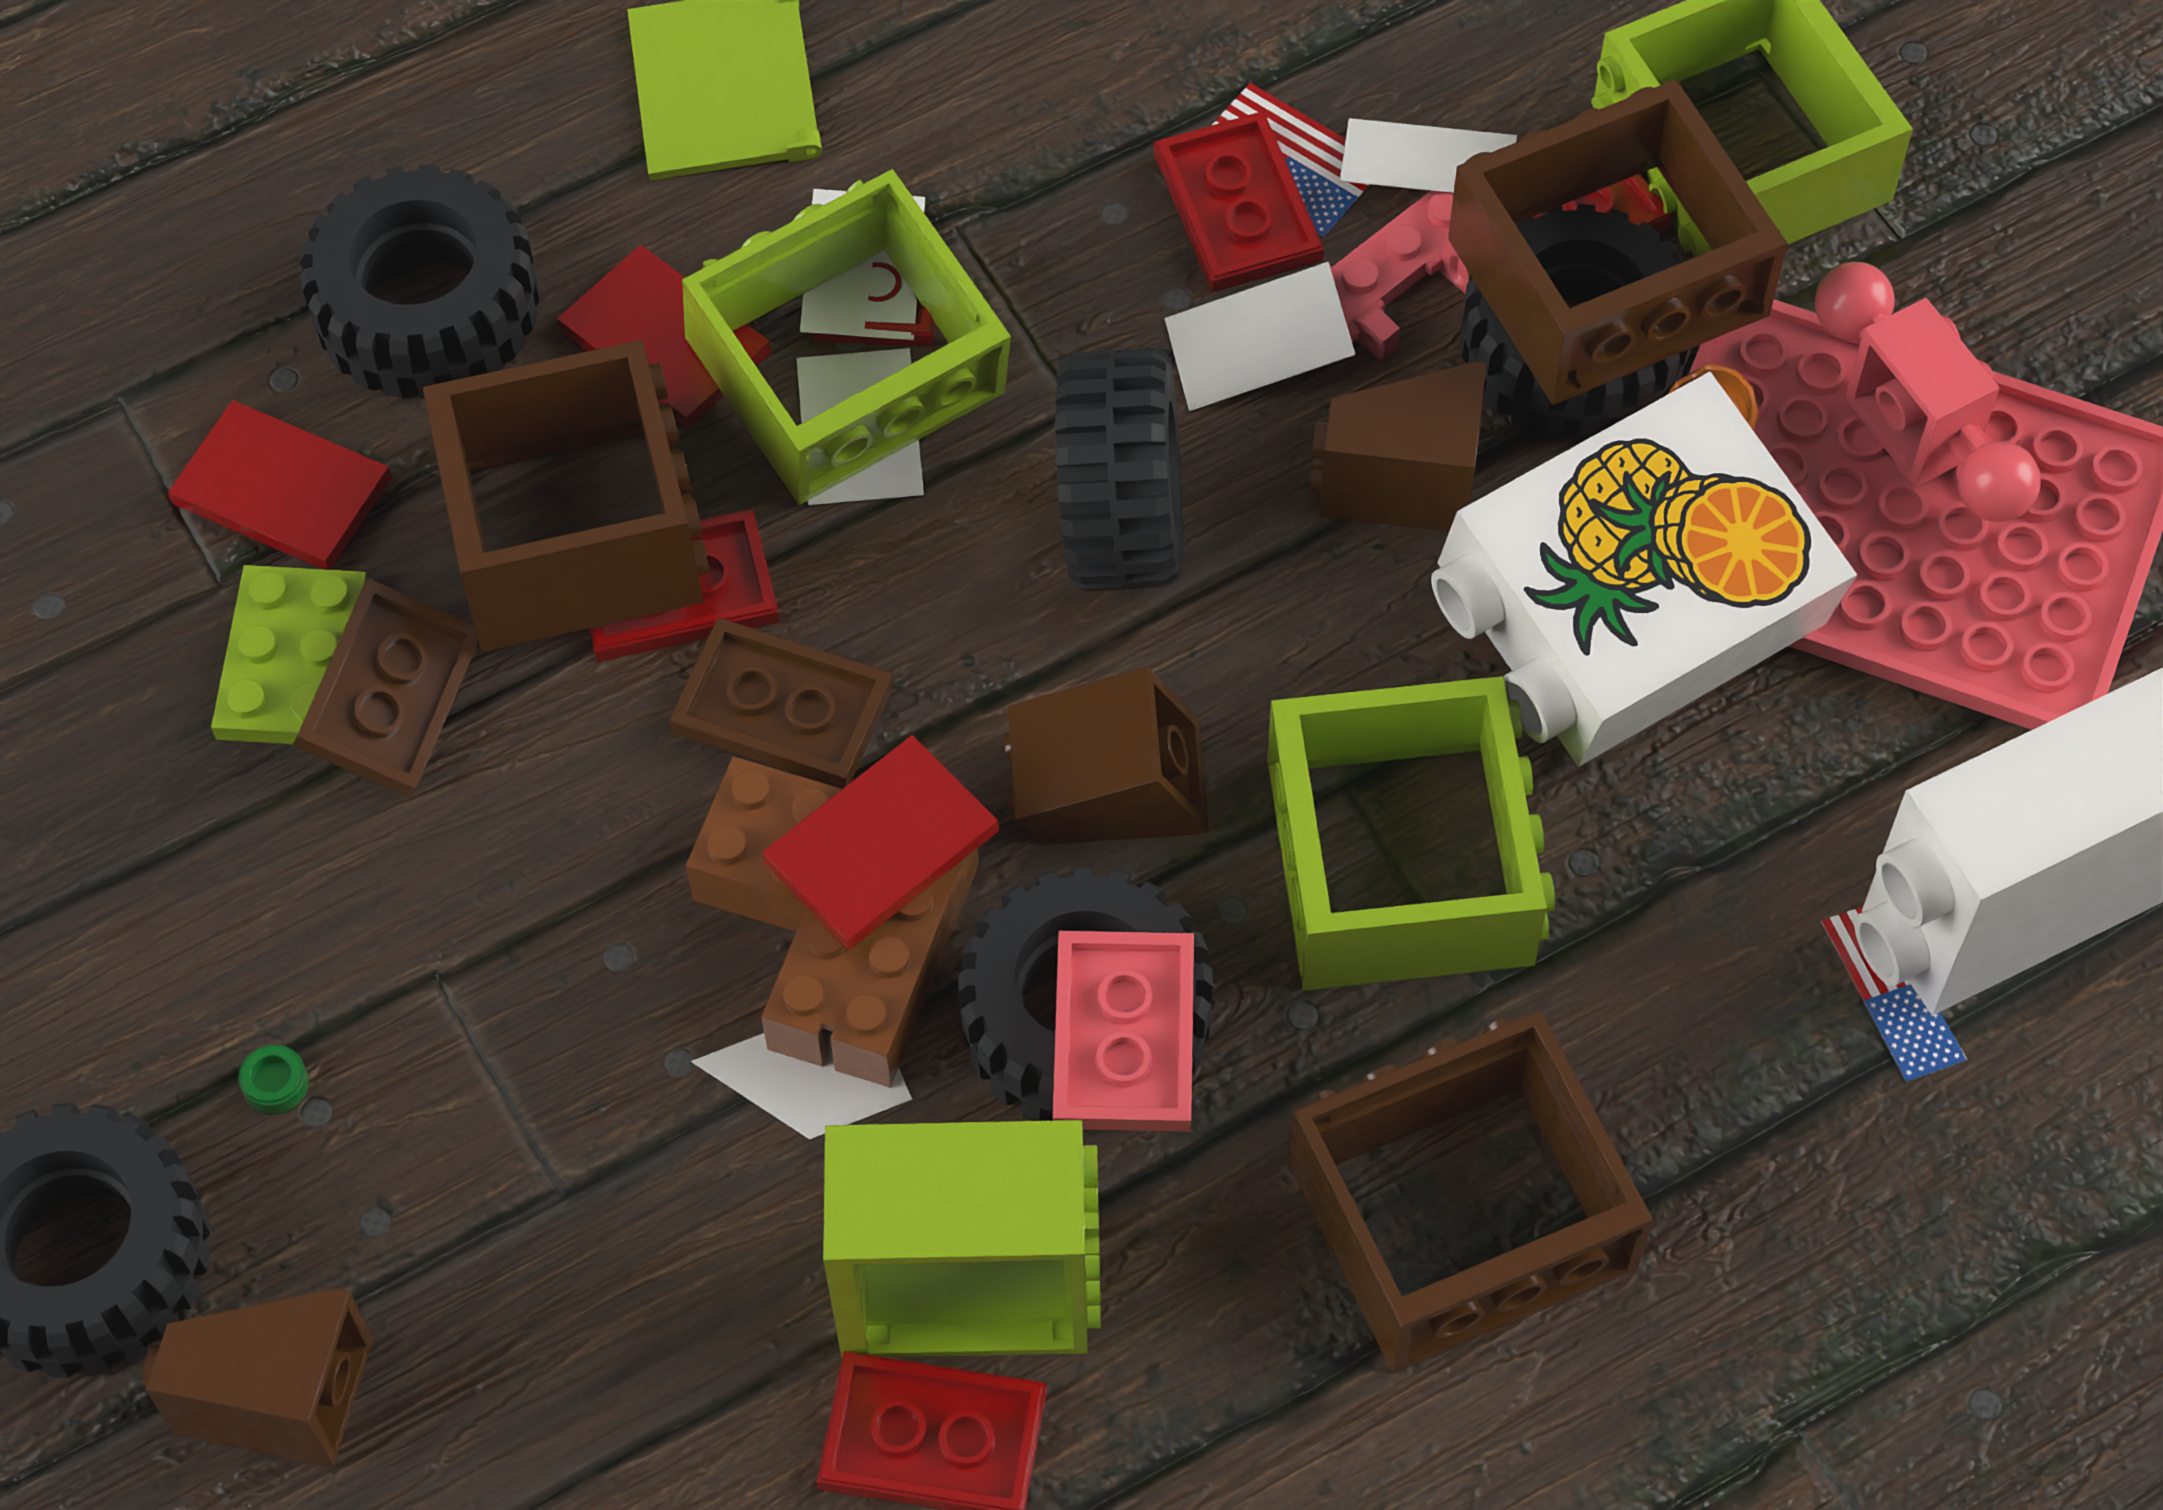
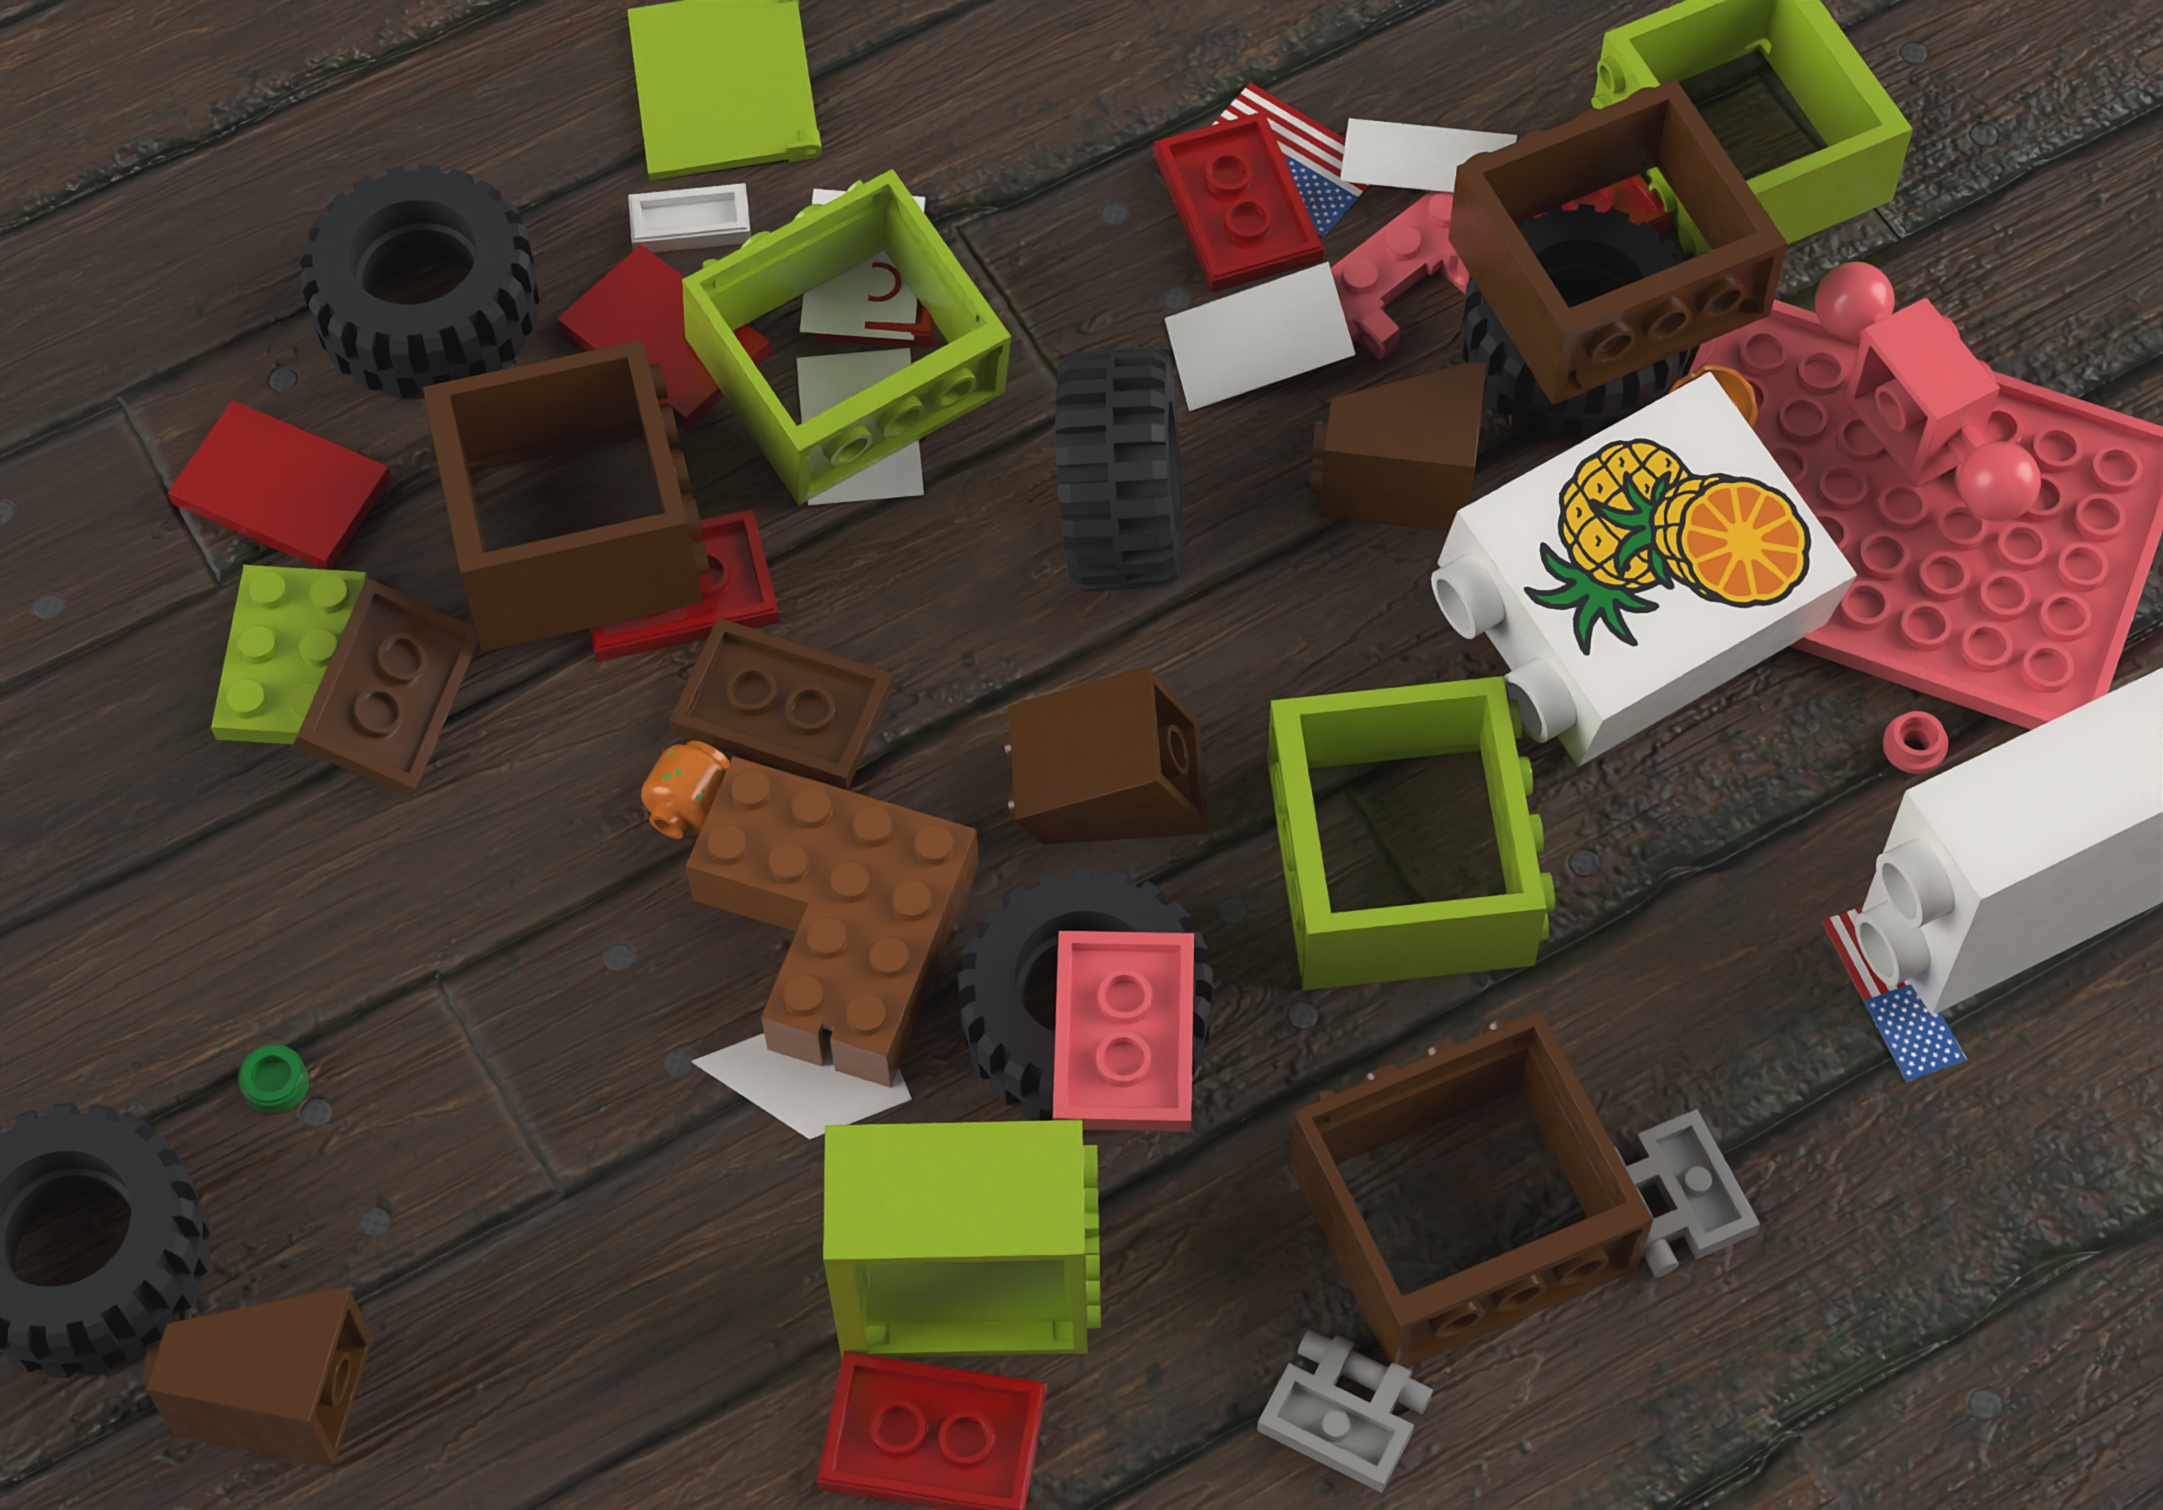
(683, 788): none -> orange head
(690, 218): none -> white tile
(880, 842): red tile -> none
(1336, 1425): none -> light grey plate
(1697, 1188): none -> light grey plate
(1915, 727): none -> coral plate

